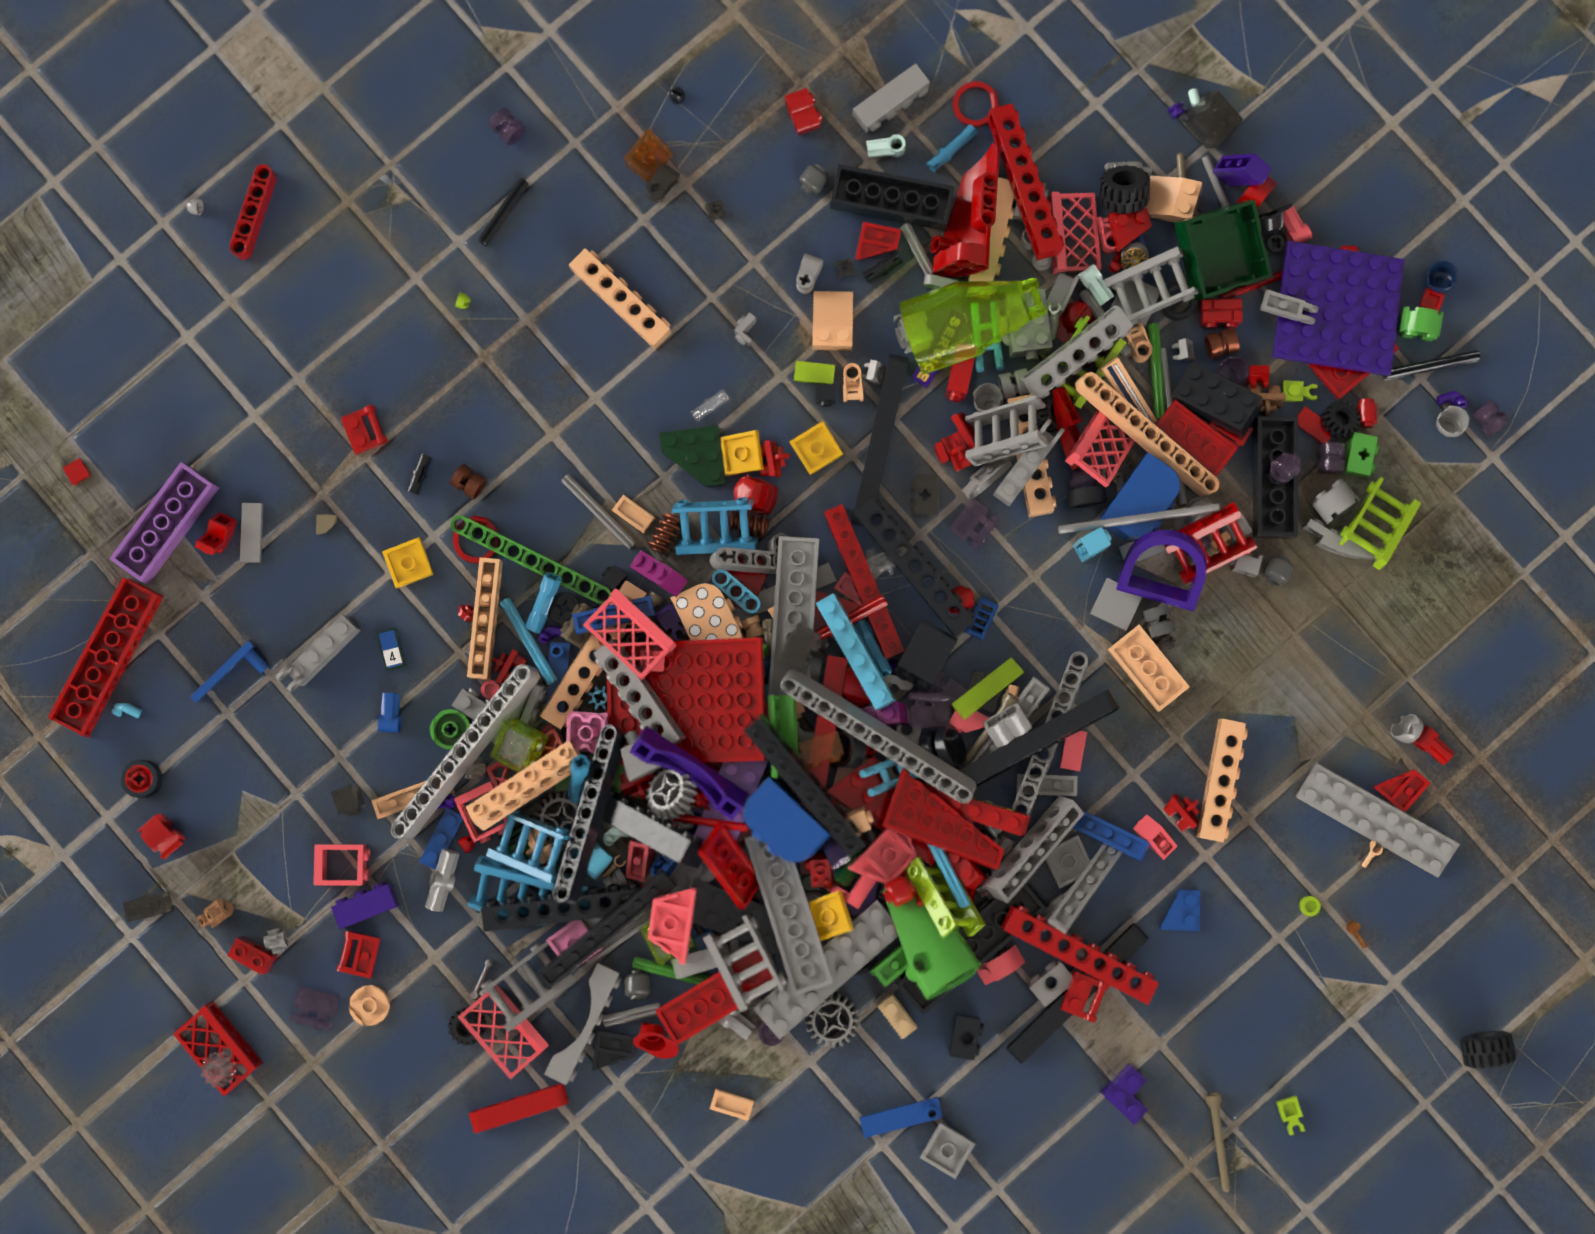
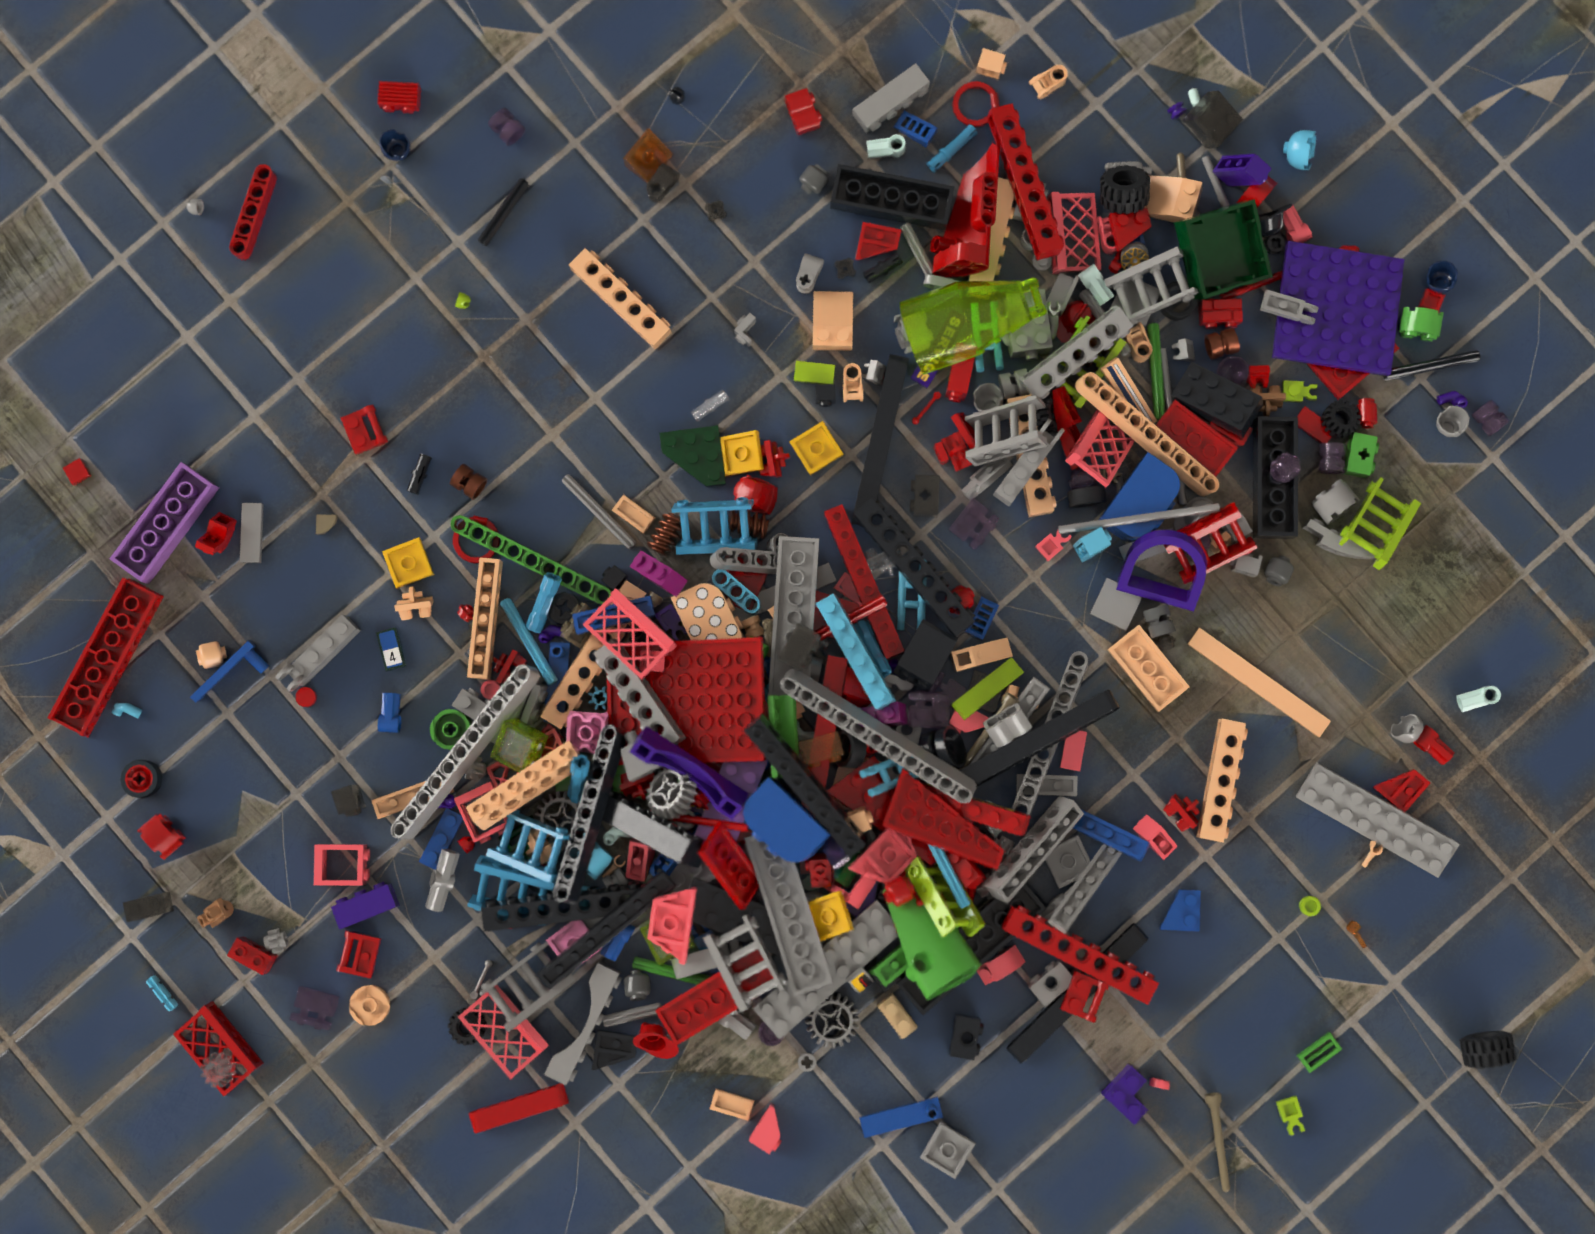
(162, 993): none -> medium azure axle
(211, 655): none -> light nougat head
(306, 697): none -> red tile
(394, 145): none -> dark blue hair
(399, 96): none -> red brick
(413, 602): none -> light nougat hips
(614, 946): none -> blue piece
(767, 1131): none -> coral slope
(802, 1066): none -> light grey bush
(859, 980): none -> slope
(920, 605): none -> medium azure piece
(924, 141): none -> blue slope
(936, 396): none -> red hinge
(981, 654): none -> light nougat slope
(991, 64): none -> light nougat brick
(1045, 82): none -> light nougat piece
(1051, 545): none -> coral plate
(1159, 1083): none -> coral tile
(1259, 682): none -> light nougat tile
(1300, 149): none -> medium azure cylinder
(1316, 1044): none -> bright green tile
(1477, 698): none -> light aqua piece

